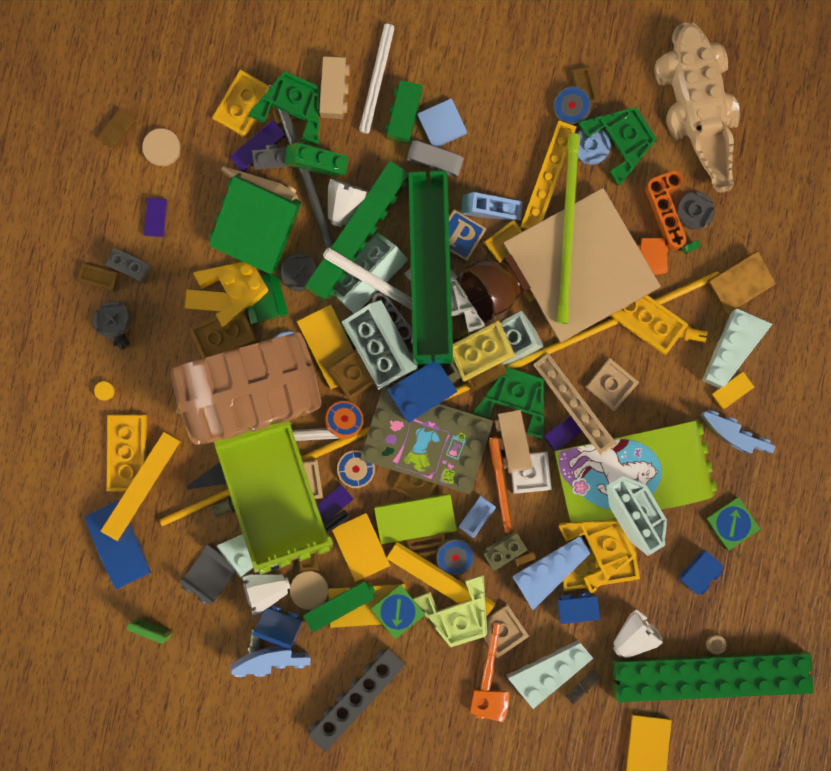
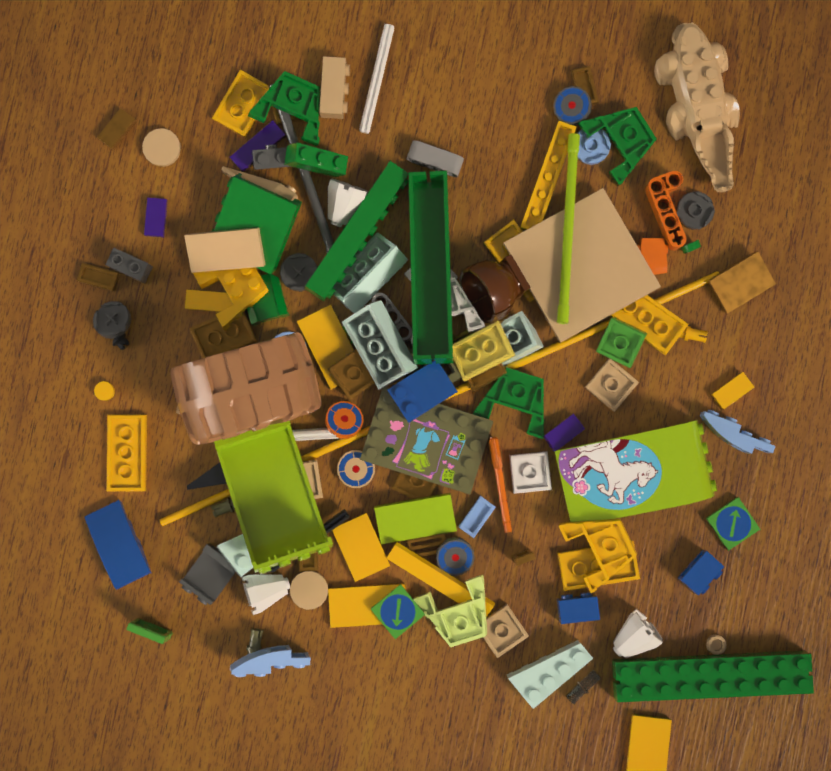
(140, 486): yellow tile -> none
(225, 250): none -> tan tile
(278, 626): blue slope -> none
(325, 738): dark grey brick -> none
(334, 503): dark purple tile -> none
(339, 605): green brick -> none
(368, 277): white axle -> none
(403, 112): green brick -> none
(442, 123): light blue tile -> none
(464, 235): tile -> none
(486, 701): orange piece -> none
(491, 207): light blue slope -> none
(506, 547): olive window -> none
(513, 442): tan brick -> none
(548, 572): light blue wedge -> none
(575, 404): tan plate -> none
(621, 342): none -> bright green tile
(637, 514): light aqua wedge -> none
(734, 346): light aqua wedge -> none

